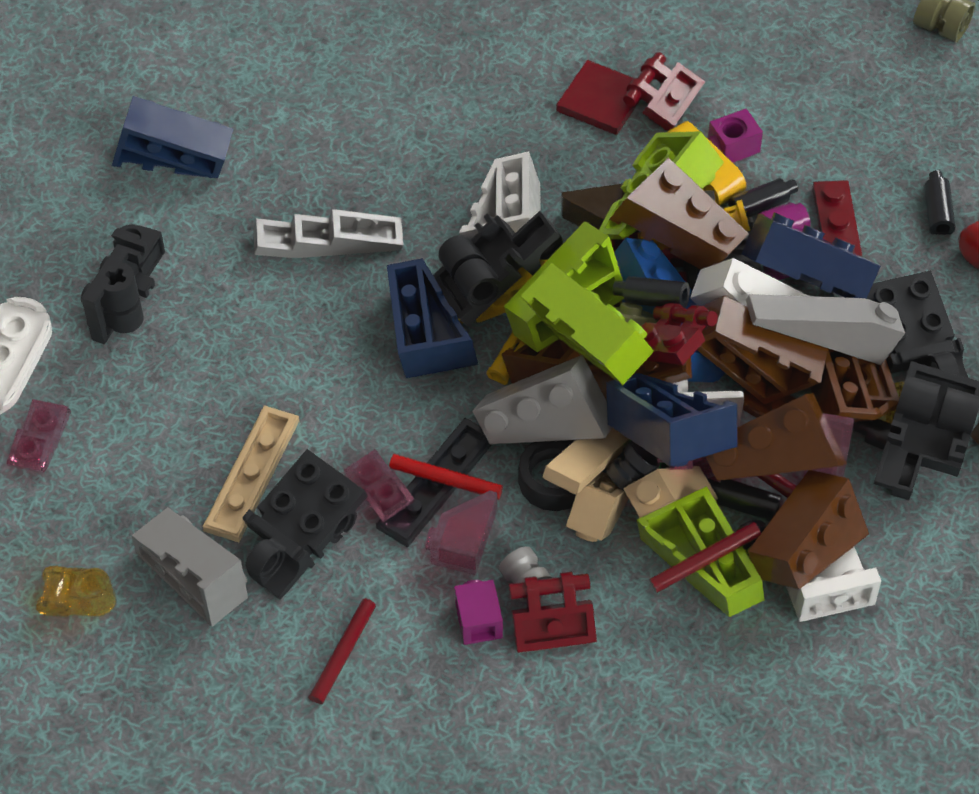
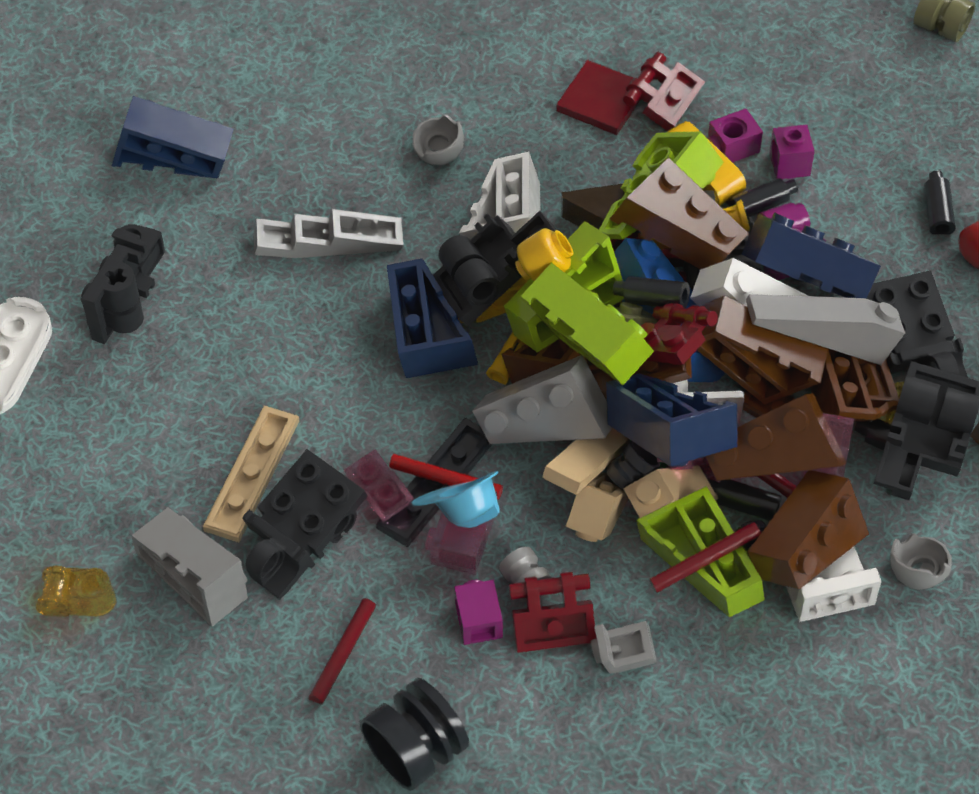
(40, 436): clear pink slope -> none
(414, 733): none -> black wheel
(440, 135): none -> light grey hair
(465, 503): none -> medium azure piece
(538, 495): black tyre -> none
(542, 249): none -> yellow head
(624, 647): none -> light grey bracket
(791, 152): none -> magenta brick
(836, 212): dark red plate -> none
(925, 550): none -> light grey hair

